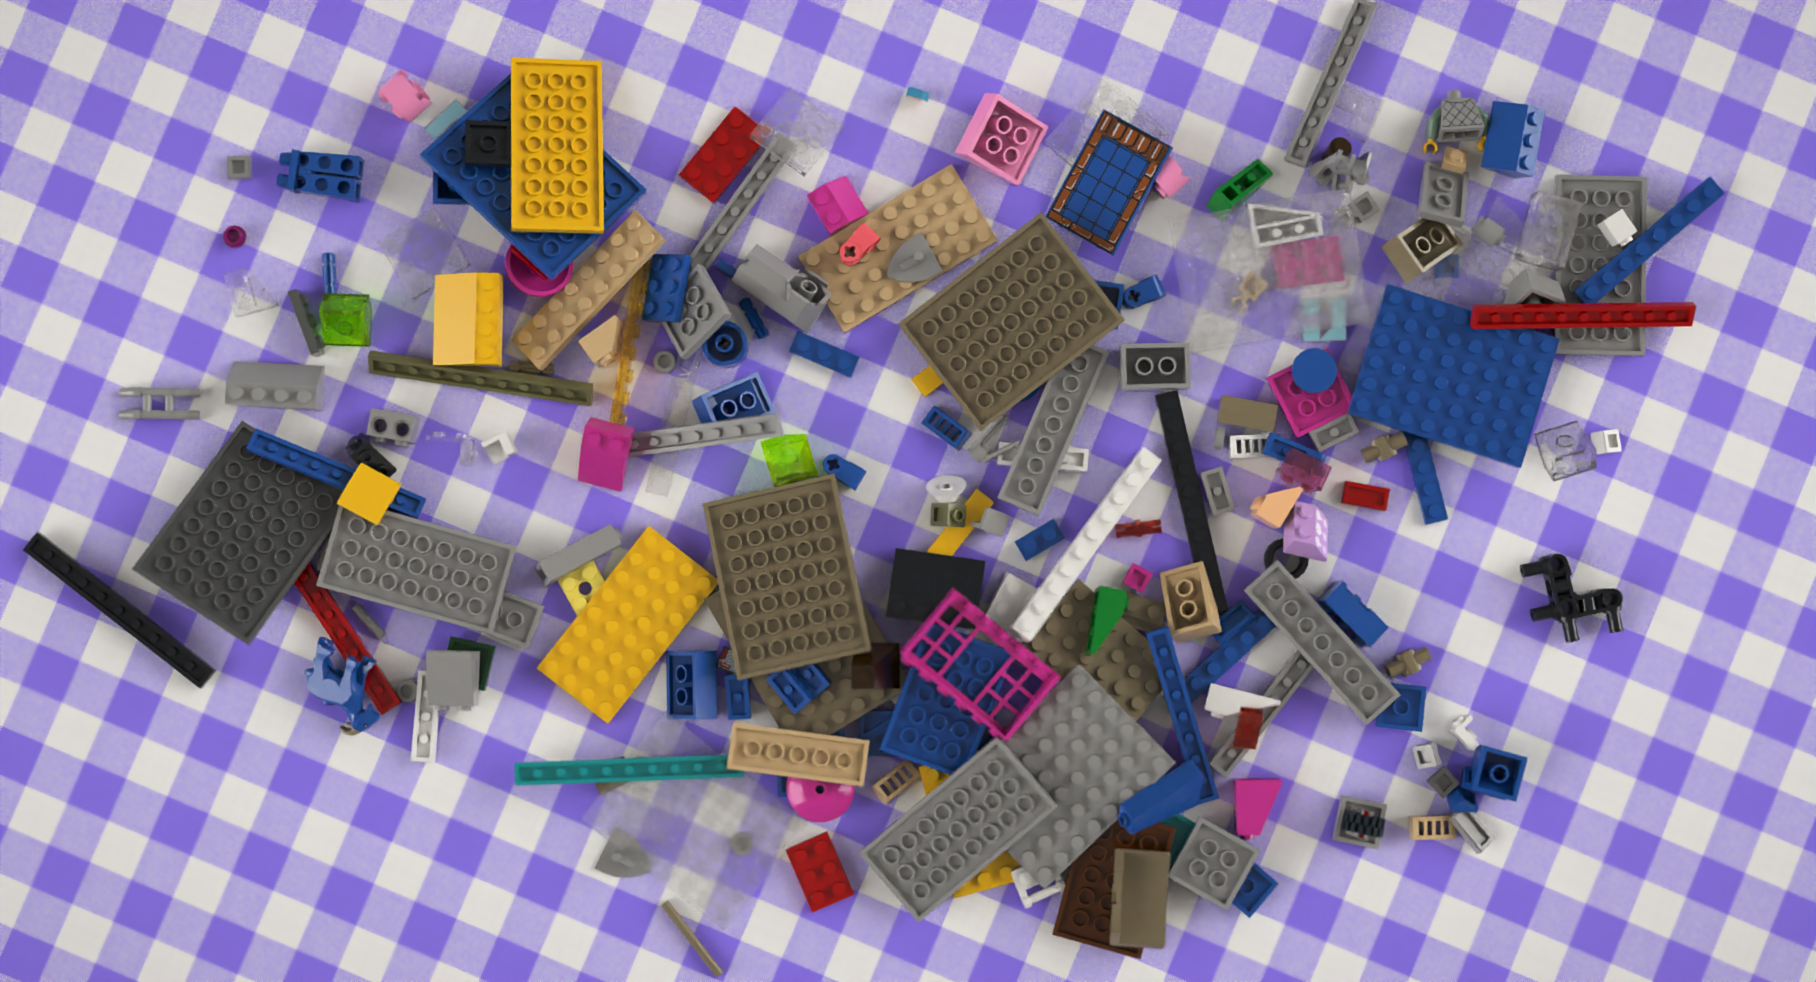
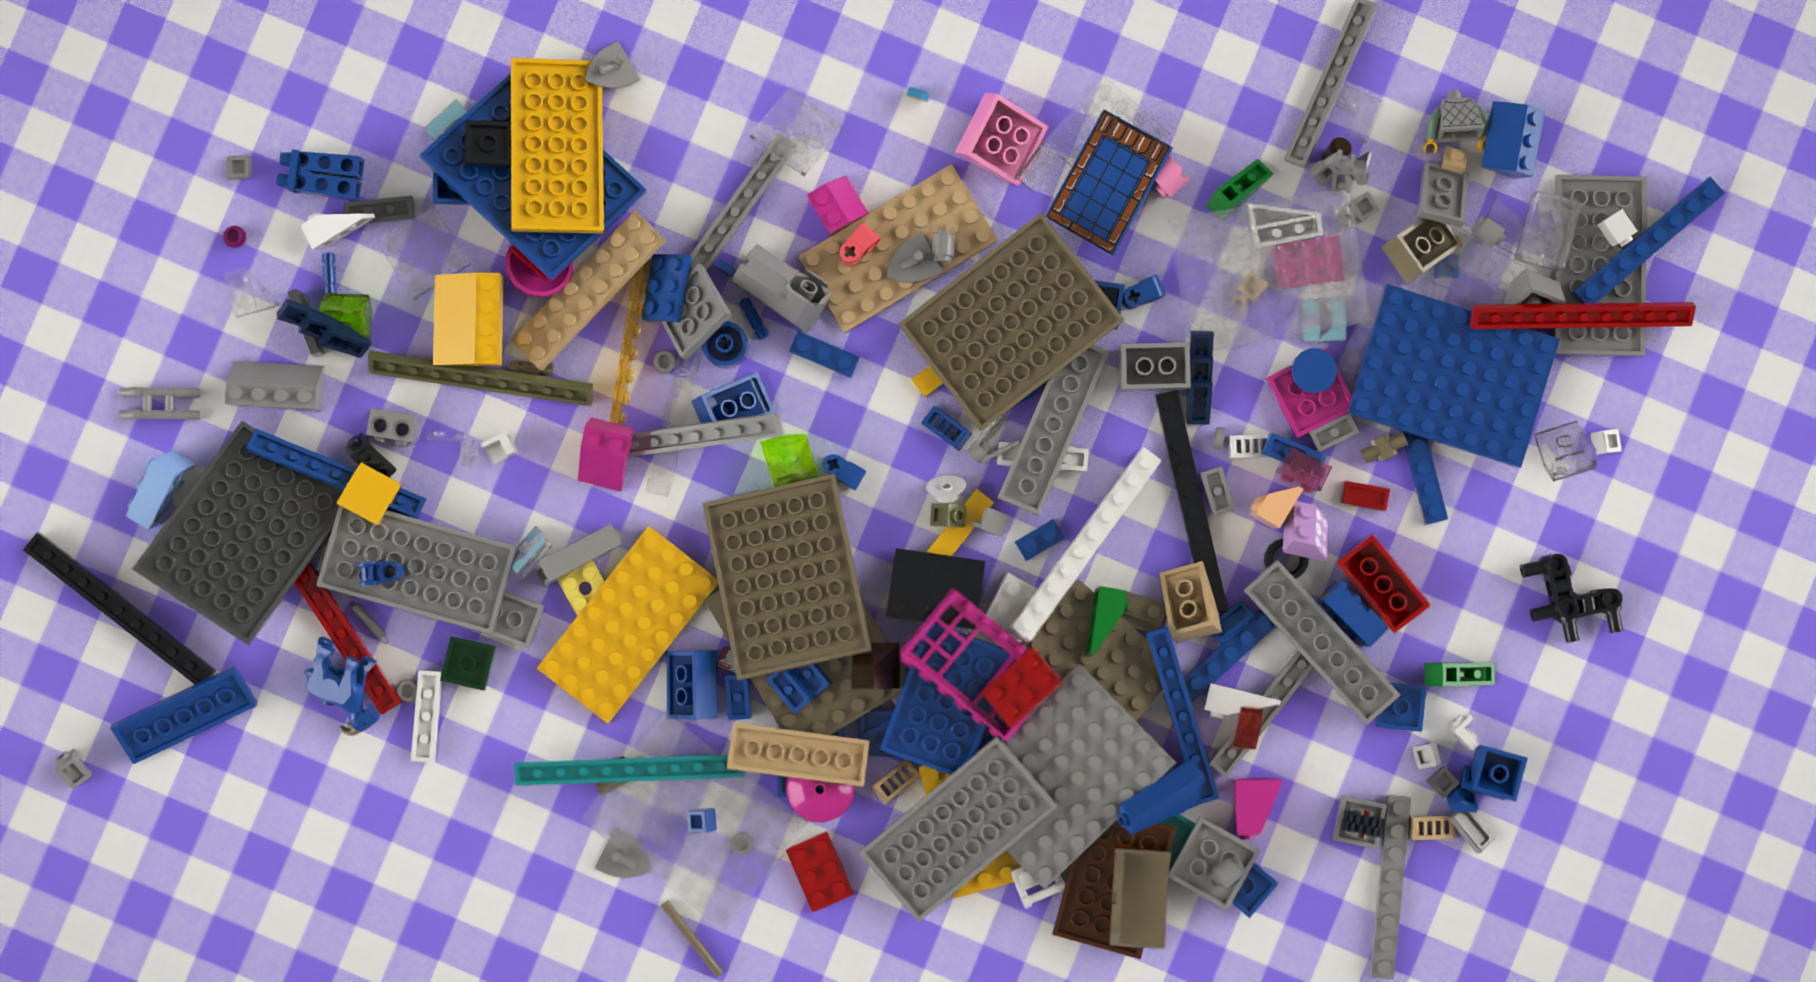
(71, 769): none -> light grey bracket
(157, 488): none -> light blue wedge
(184, 715): none -> blue plate
(327, 329): none -> dark blue slope
(329, 228): none -> white slope
(376, 572): none -> blue piece
(384, 209): none -> dark grey plate
(405, 96): bright pink brick -> none
(452, 678): light grey slope -> none
(530, 552): none -> clear tile
(603, 342): tan slope -> none
(611, 68): none -> light grey shield
(701, 820): none -> blue slope
(722, 156): red plate -> none
(943, 246): none -> light grey brick
(1022, 687): none -> red plate
(1038, 166): none -> clear plate
(1137, 578): dark pink plate -> none
(1138, 528): clear red pin -> none
(1201, 369): none -> dark blue slope
(1228, 872): none -> light grey brick
(1247, 413): dark tan piece -> none
(1383, 582): none -> red slope
(1390, 887): none -> light grey plate
(1407, 662): dark tan axle -> none
(1459, 673): none -> green slope

